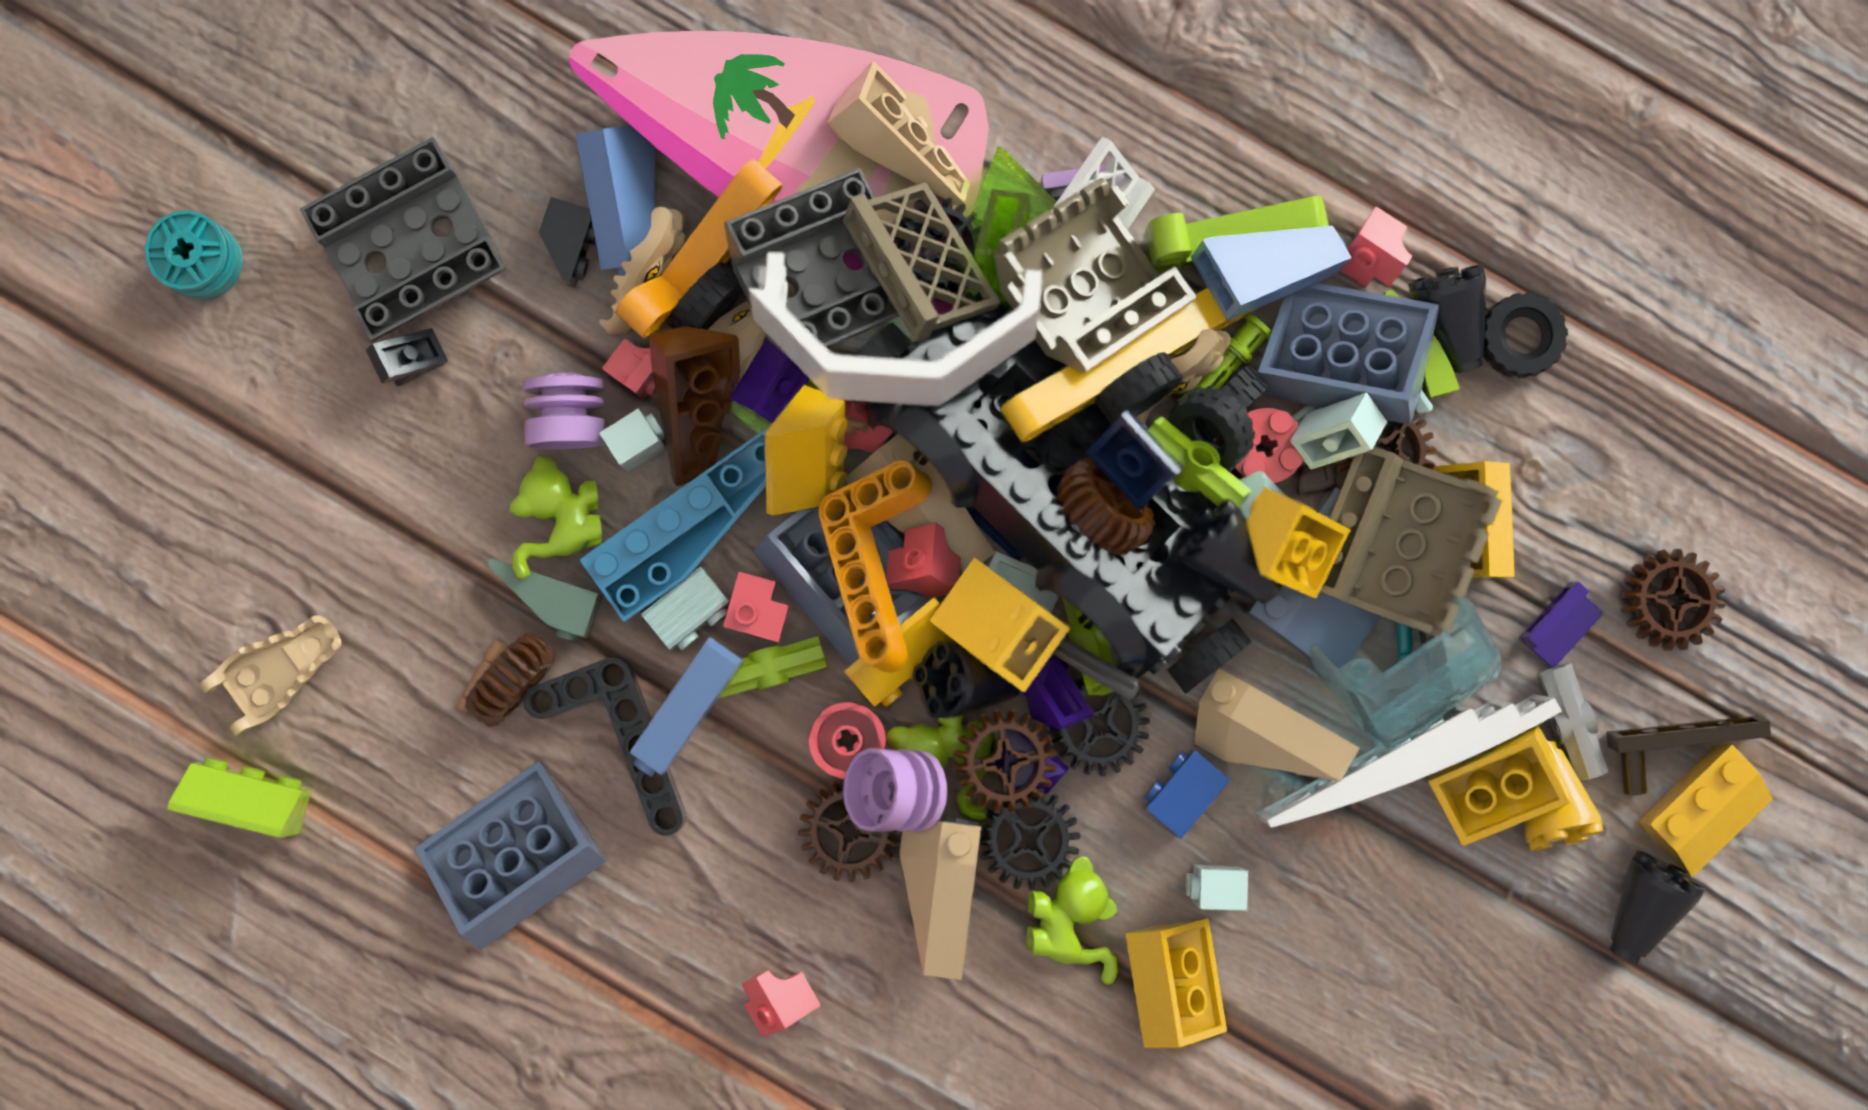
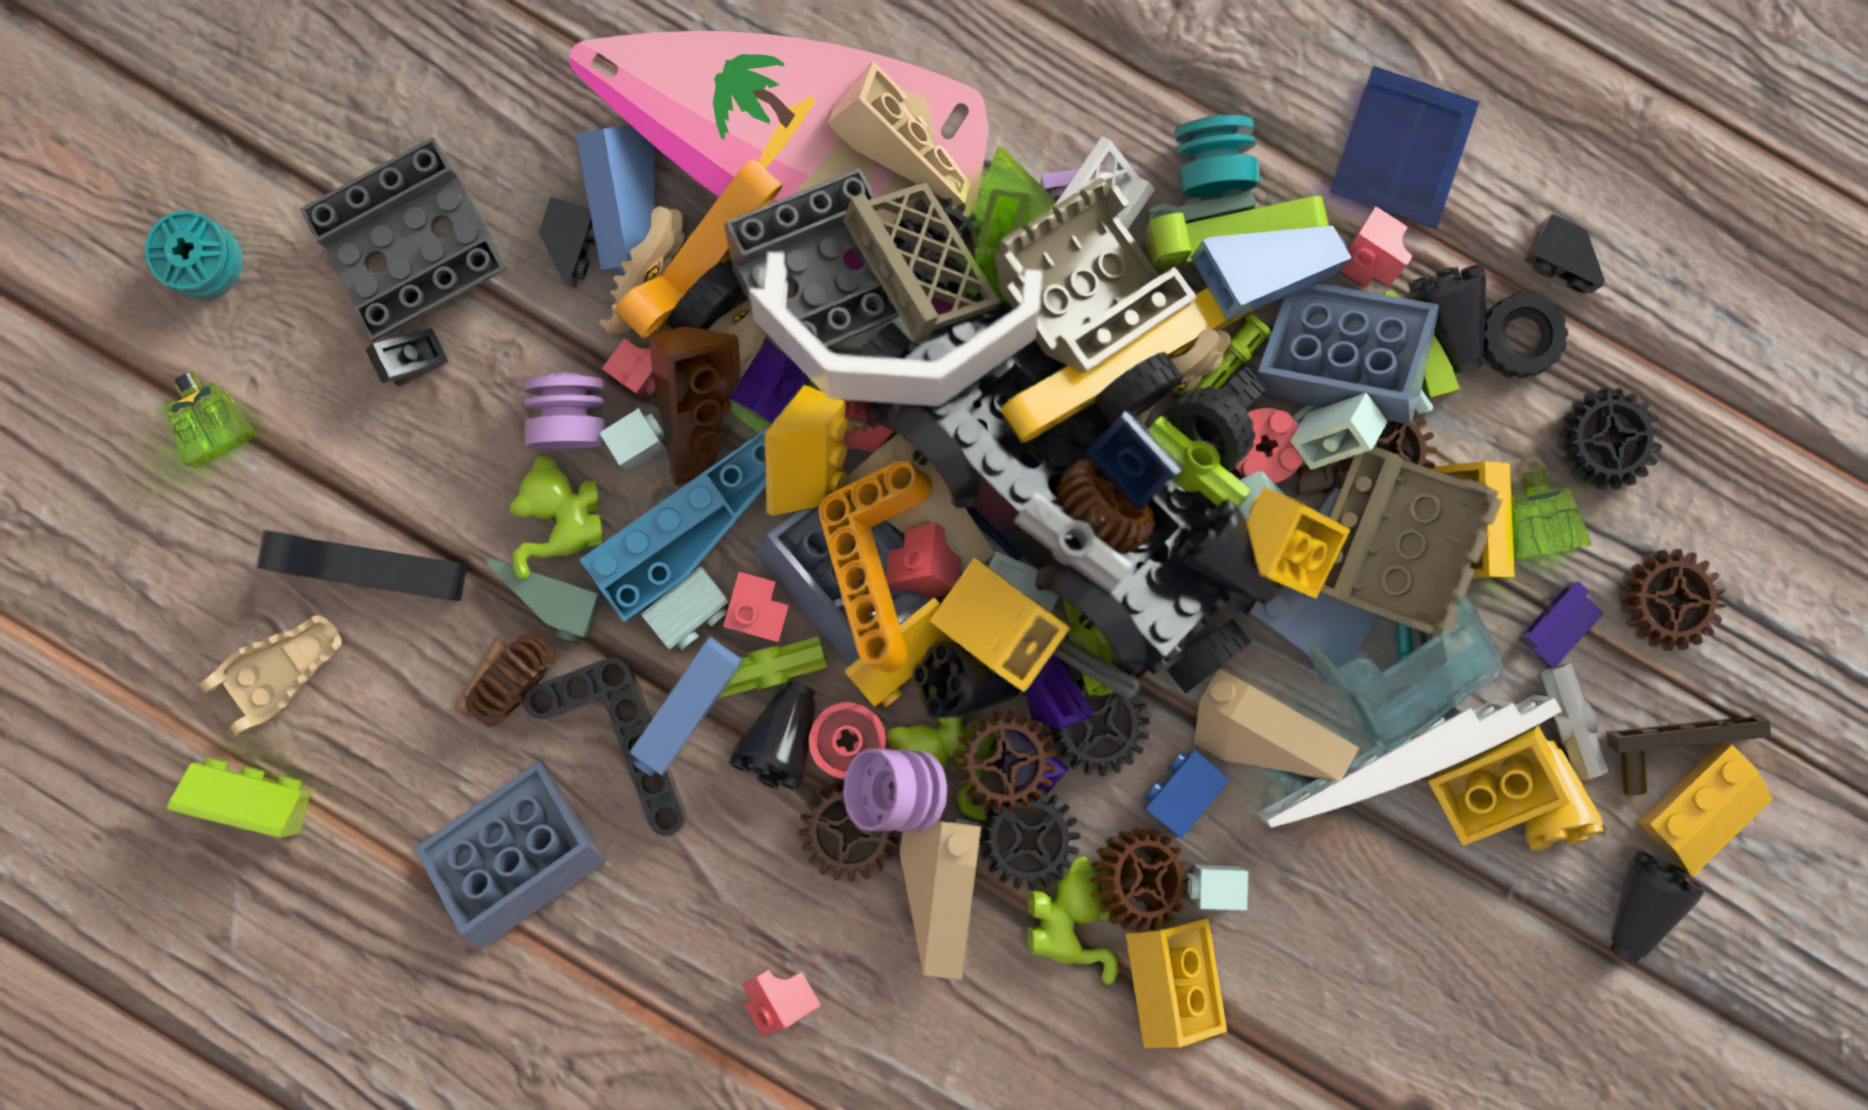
(206, 421): none -> clear neon green torso
(361, 566): none -> black beam
(779, 739): none -> black cone
(1094, 558): none -> light grey piece
(1128, 876): none -> reddish brown gear
(1201, 209): none -> sand green hinge
(1216, 149): none -> teal wheel
(1404, 147): none -> clear blue piece
(1545, 519): none -> clear neon green torso
(1567, 253): none -> black slope
(1610, 452): none -> black gear

